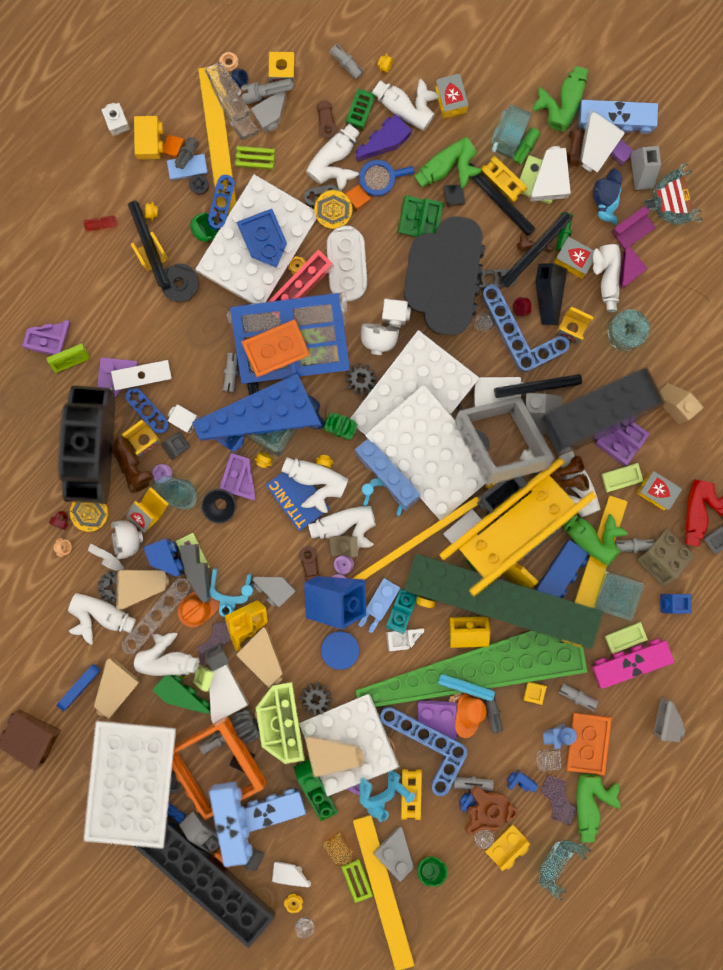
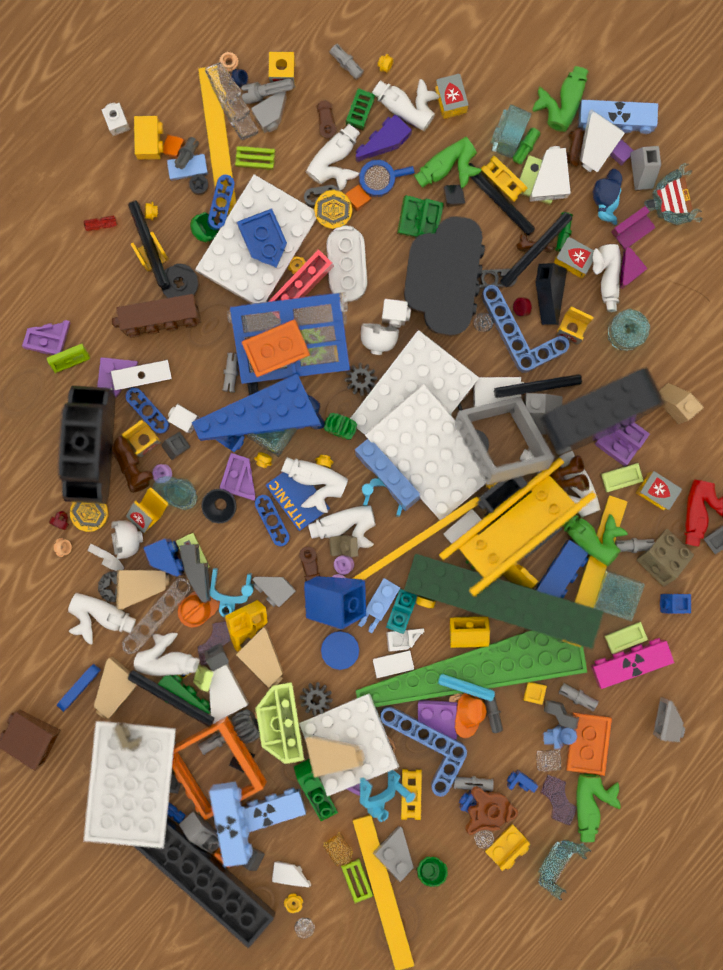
(123, 734): none -> dark tan bracket
(157, 315): none -> reddish brown piece
(171, 698): none -> black axle
(264, 518): none -> blue beam
(393, 664): none -> white tile
(558, 709): none -> dark grey piece

